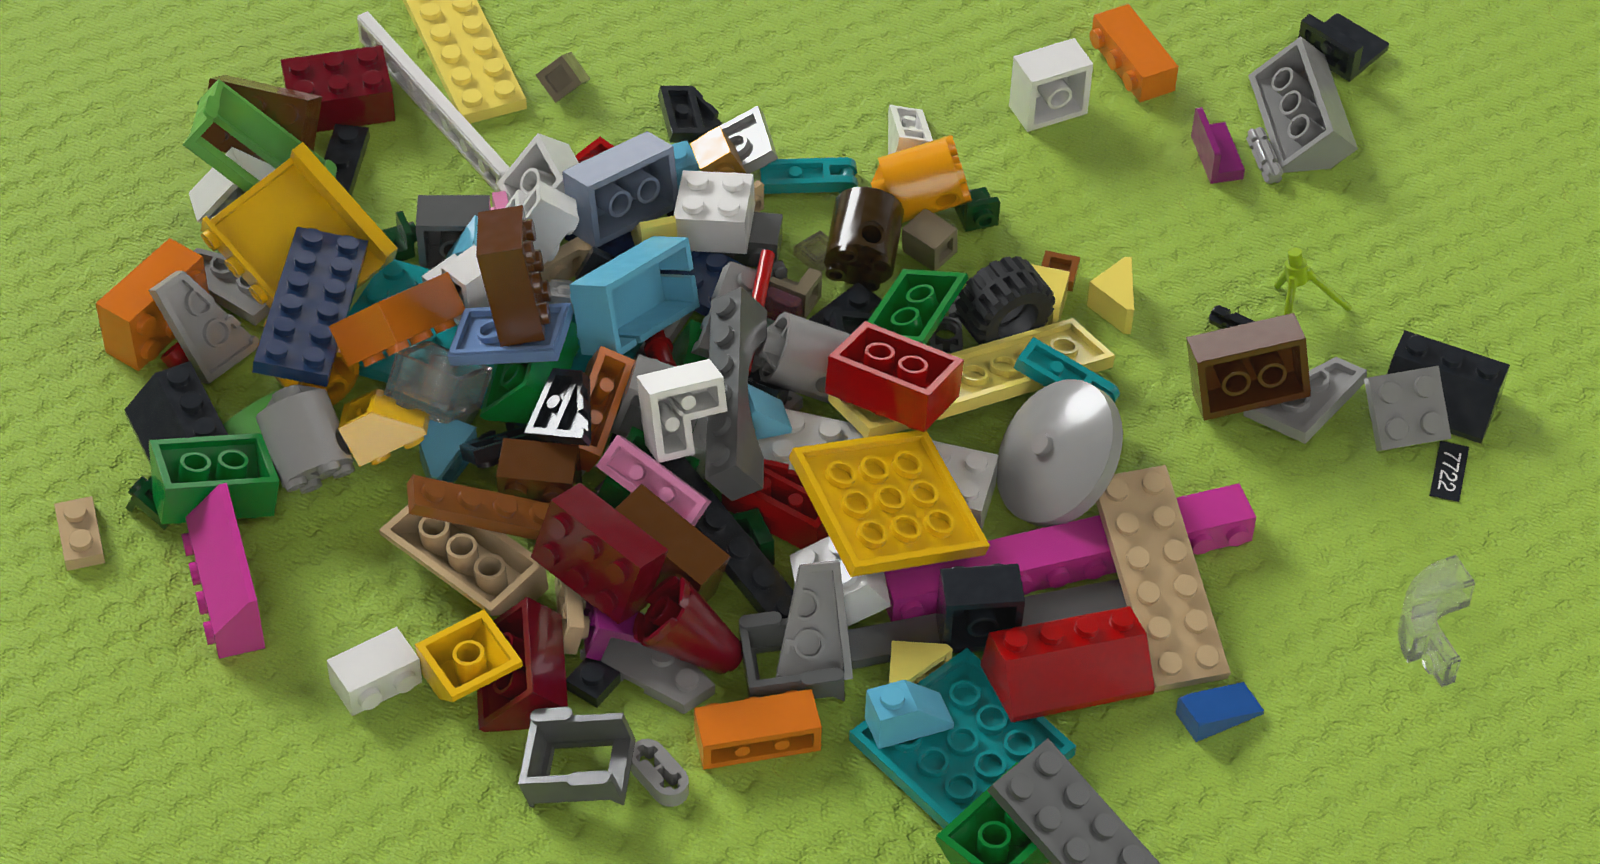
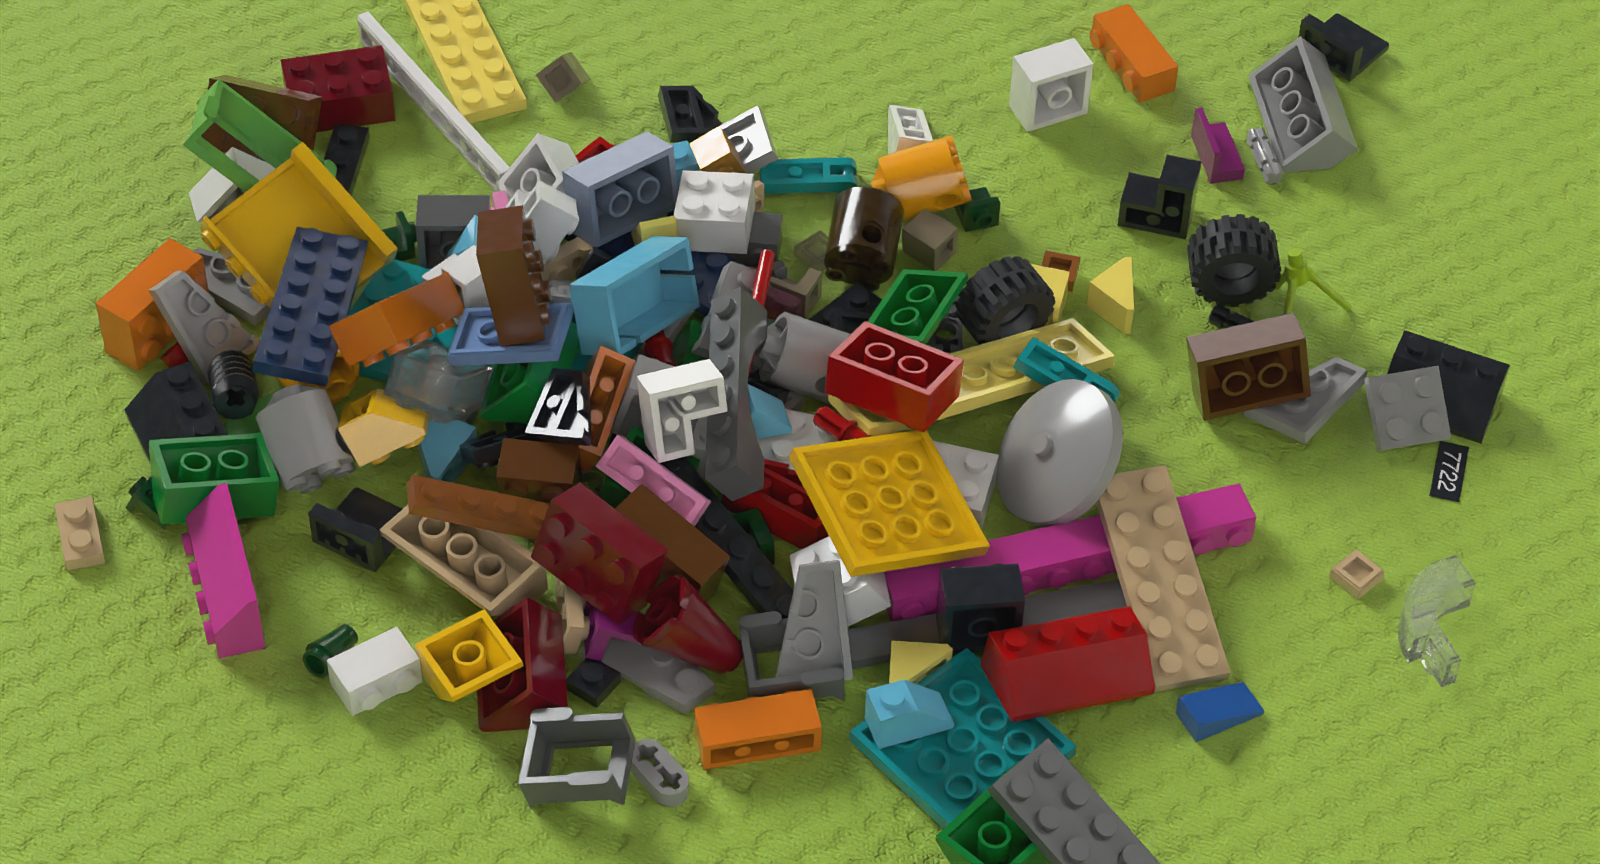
(233, 384): none -> black piece
(326, 647): none -> dark green cone
(354, 528): none -> black bracket
(837, 426): none -> red axle
(1162, 203): none -> black brick
(1234, 260): none -> black tyre
(1357, 574): none -> tan tile

